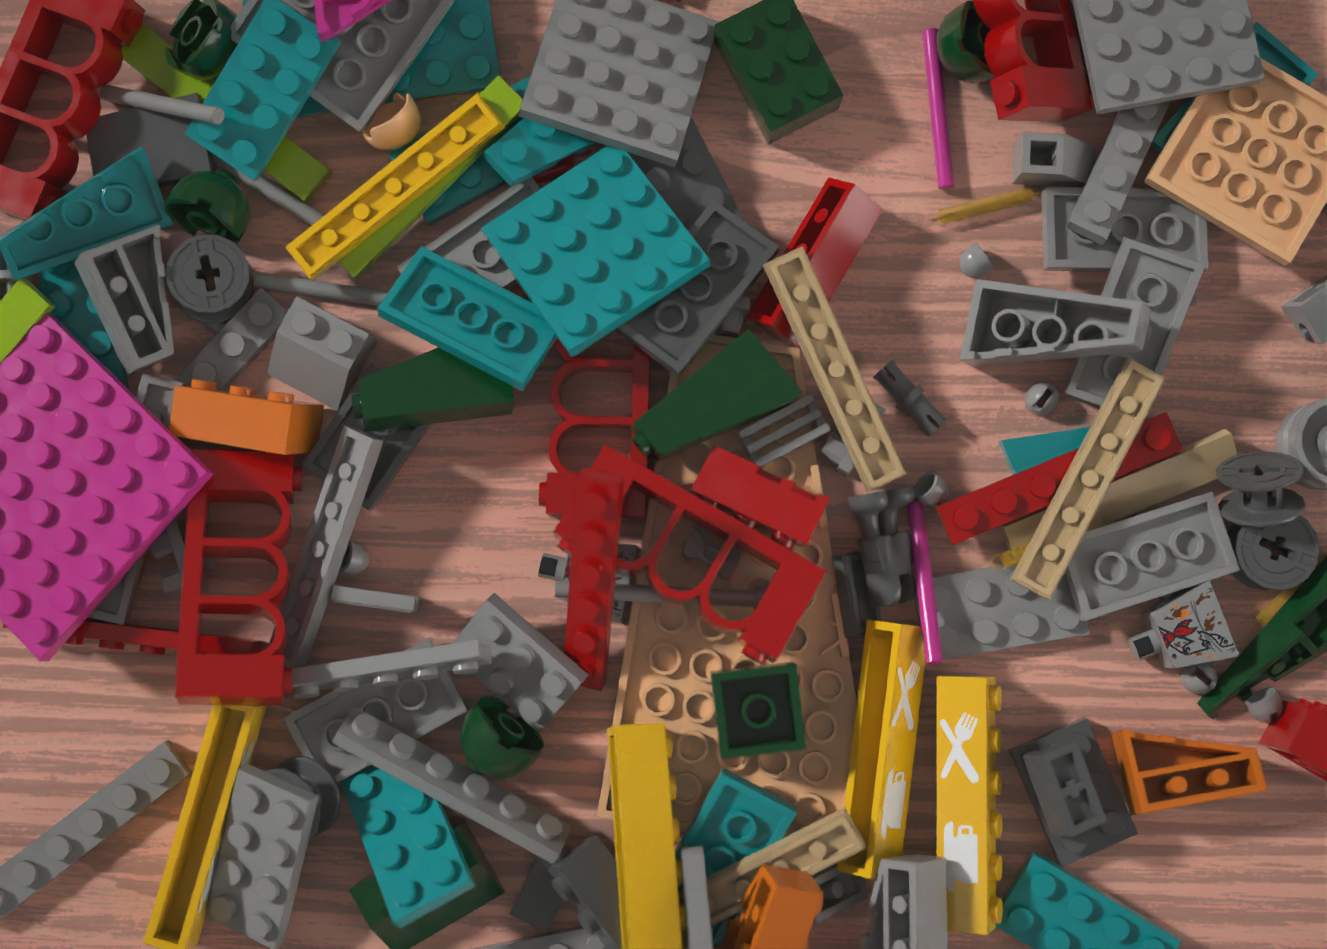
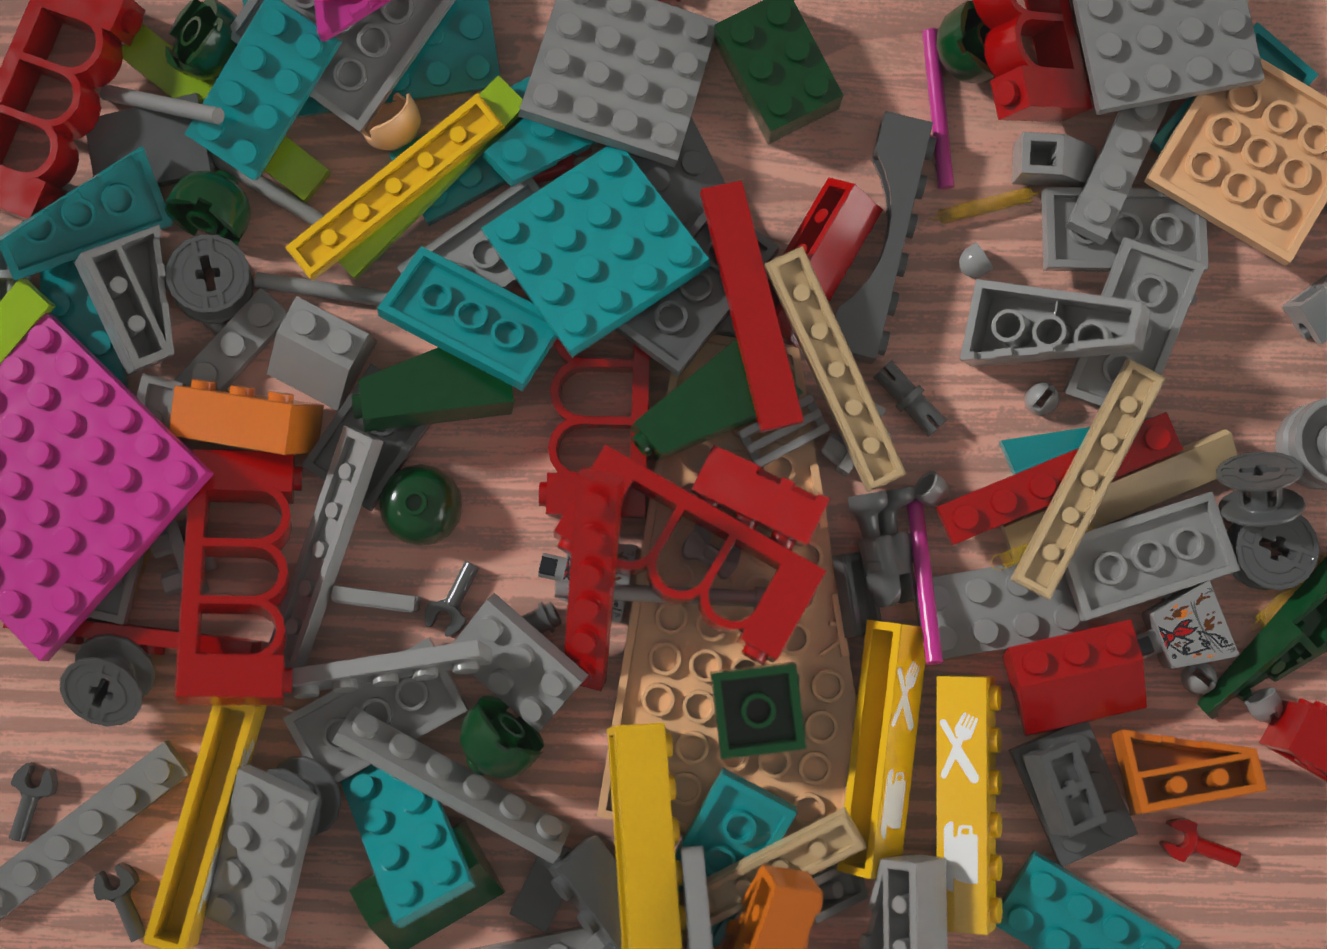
(30, 797): none -> dark grey bar
(104, 701): none -> dark grey piece
(121, 897): none -> dark grey bar
(355, 559): light grey hinge -> none
(420, 505): none -> dark green cylinder
(453, 601): none -> dark grey bar
(544, 618): none -> dark grey pin
(751, 306): none -> red tile
(898, 159): none -> dark grey arch
(1077, 677): none -> red slope
(1195, 844): none -> red bar

